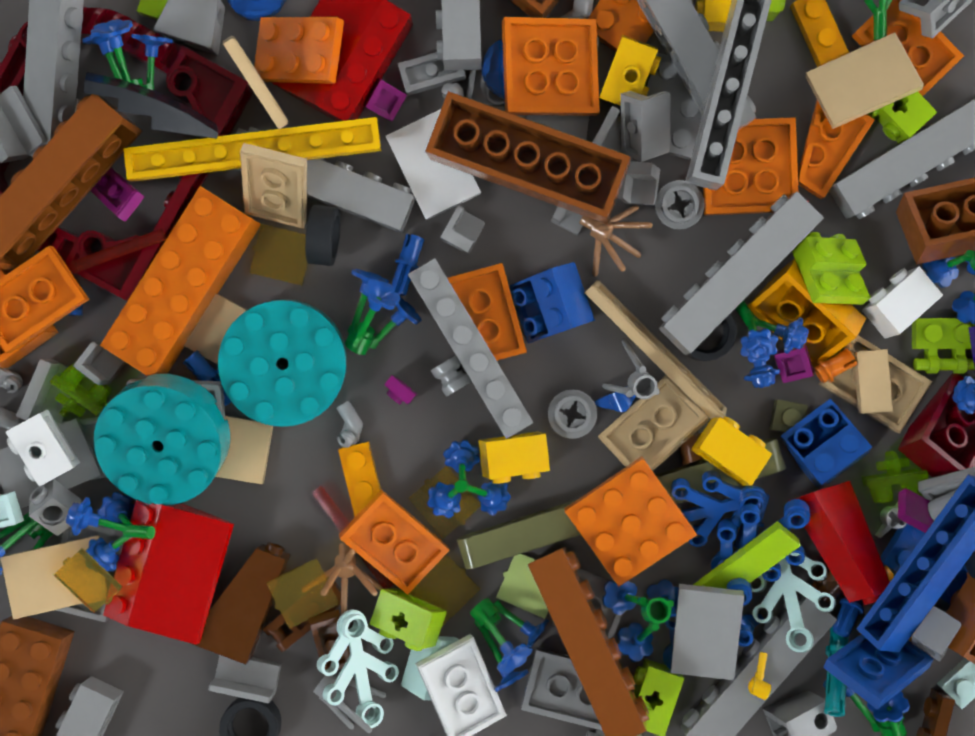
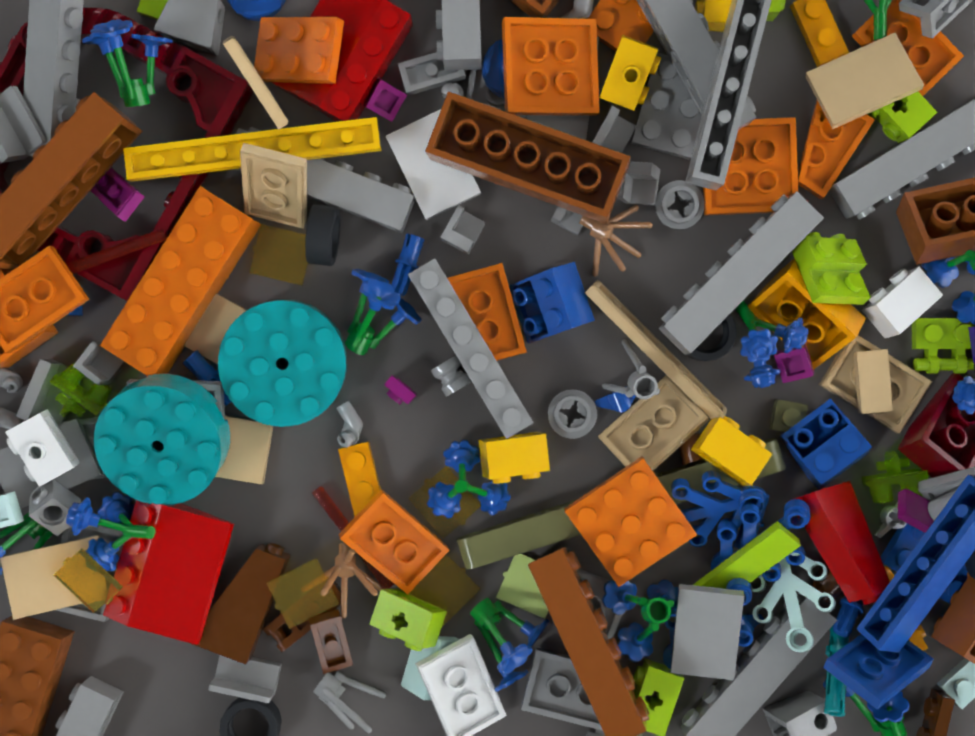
(164, 111): black slope -> none
(357, 664): light aqua plant -> none
(645, 125): light grey panel -> none
(757, 685): yellow hand -> none
(834, 366): orange pin -> none
(936, 633): light grey panel -> none

